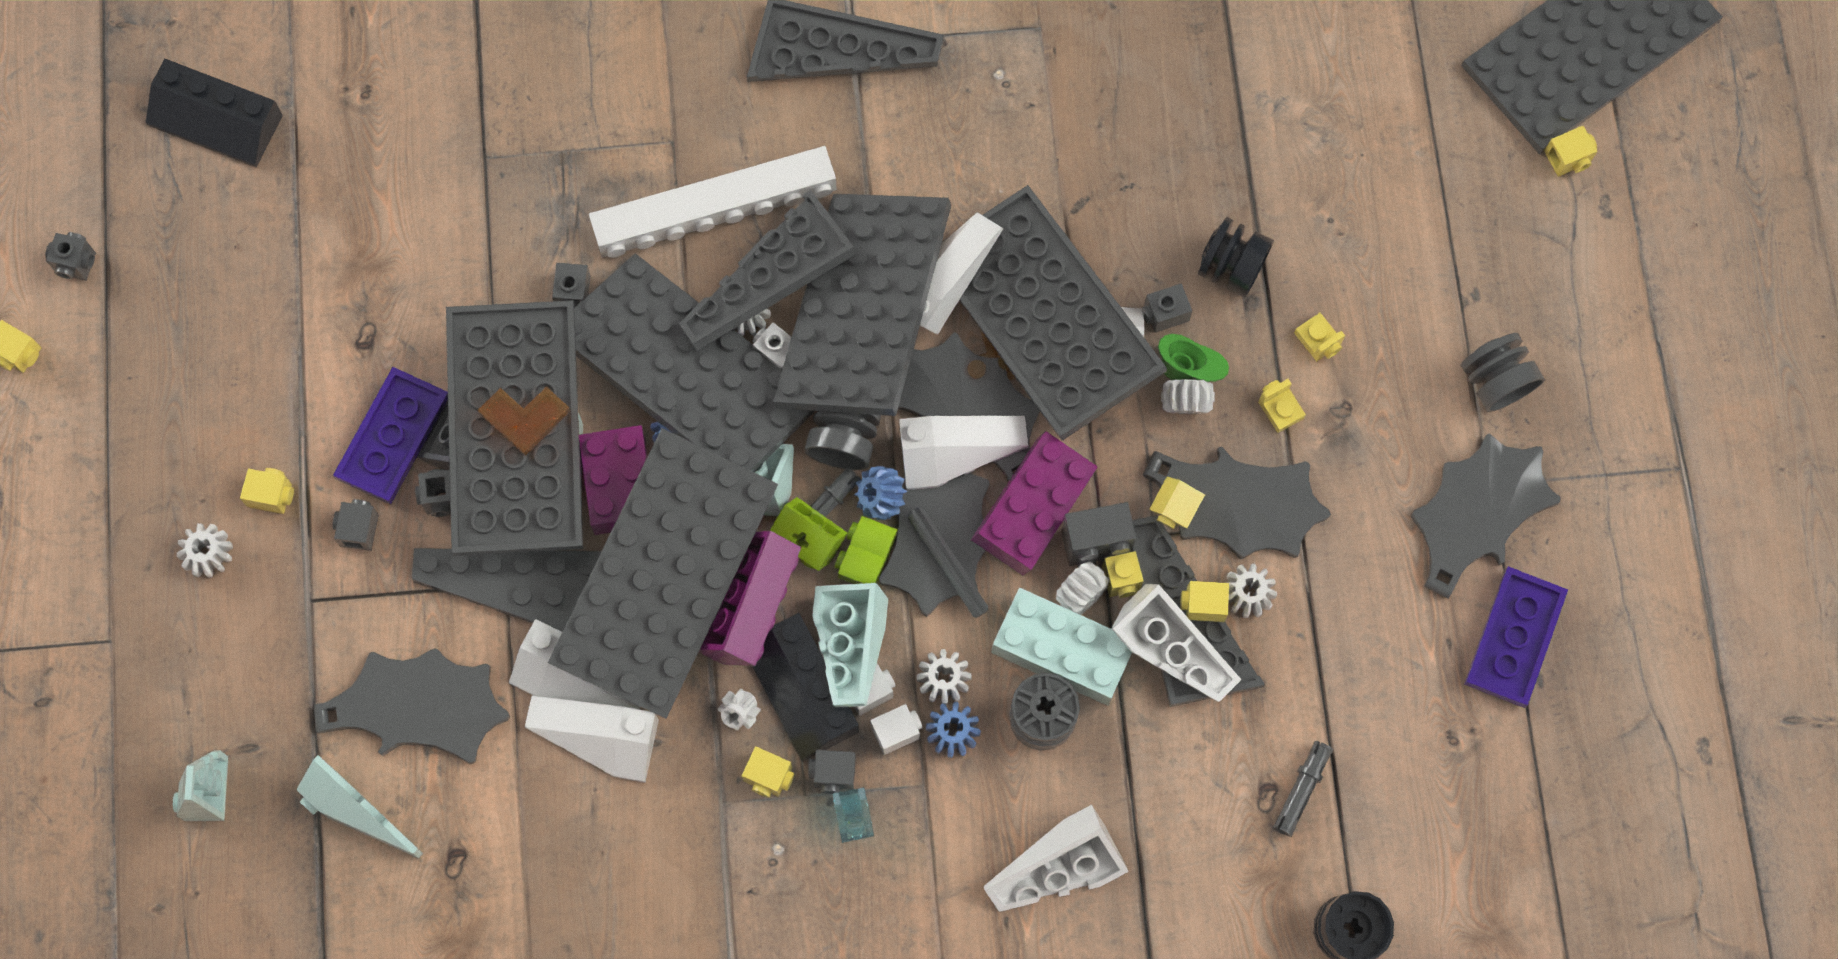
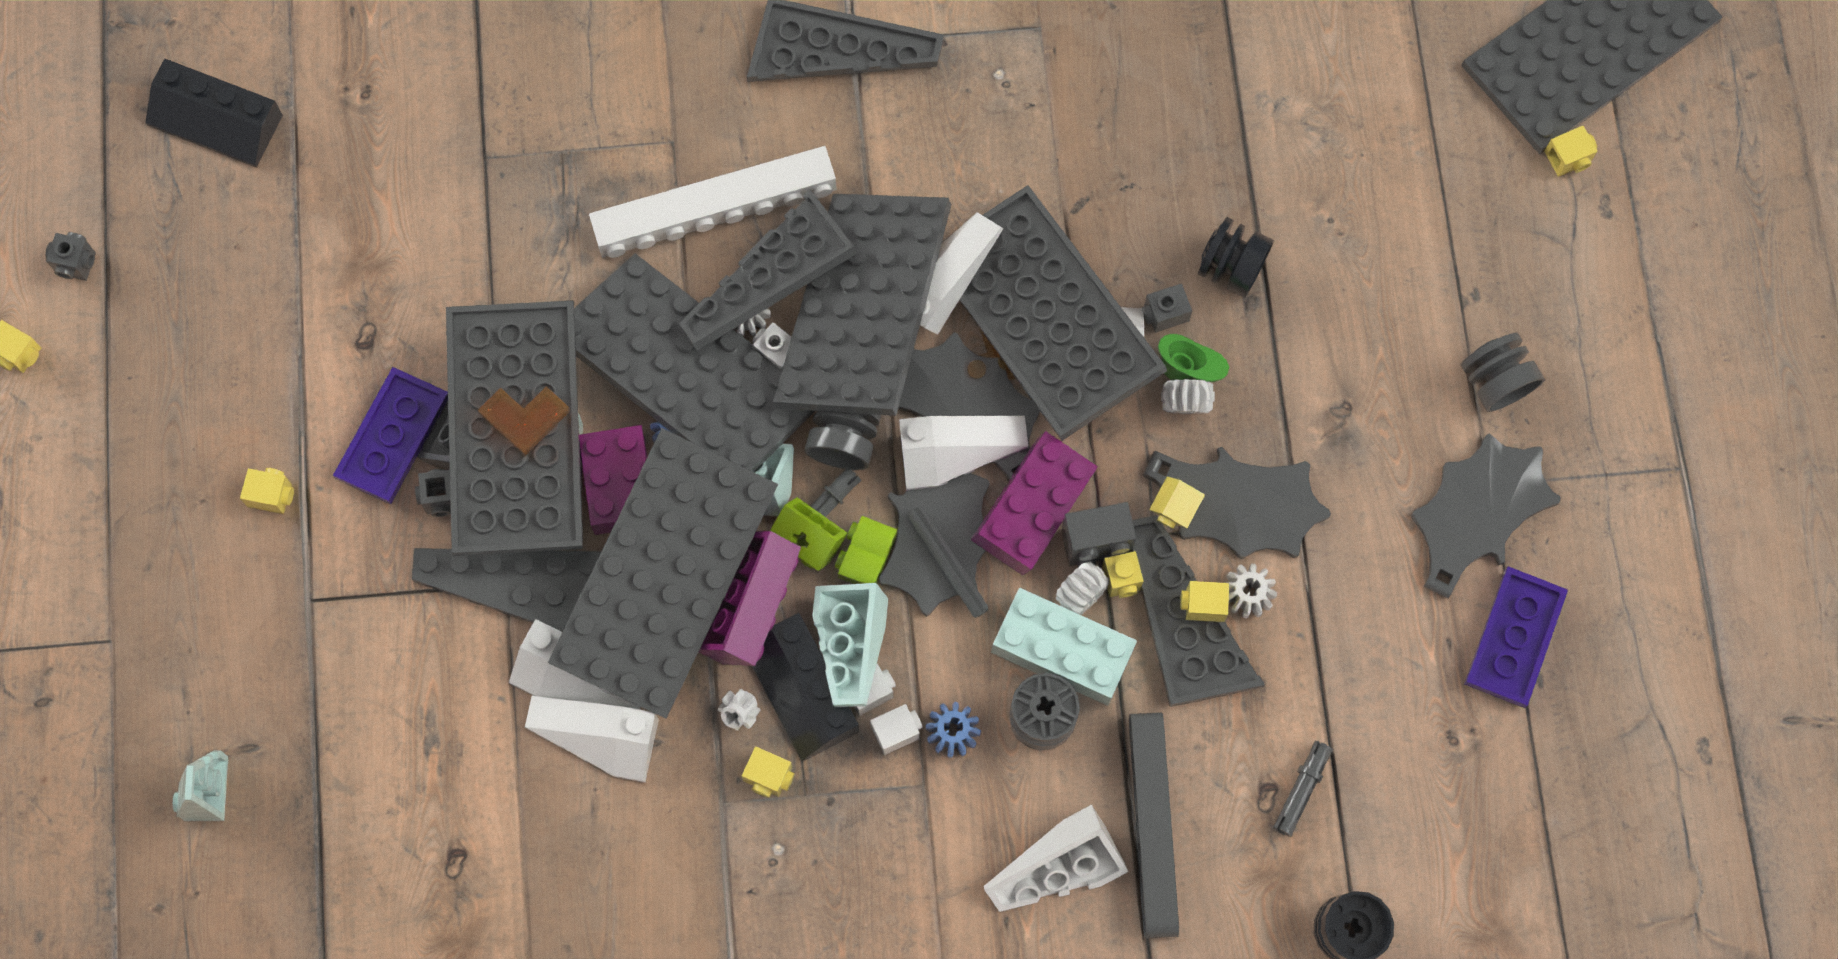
(195, 559): white gear -> none
(336, 799): light aqua wedge -> none
(355, 525): dark grey brick -> none
(418, 704): dark grey animal -> none
(571, 282): dark grey brick -> none
(833, 770): dark grey brick -> none
(853, 815): clear light blue brick -> none
(880, 493): medium blue gear -> none
(940, 687): white gear -> none
(1153, 825): none -> dark grey beam
(1166, 638): white wedge -> none
(1281, 405): light yellow bracket -> none
(1320, 337): light yellow bracket -> none

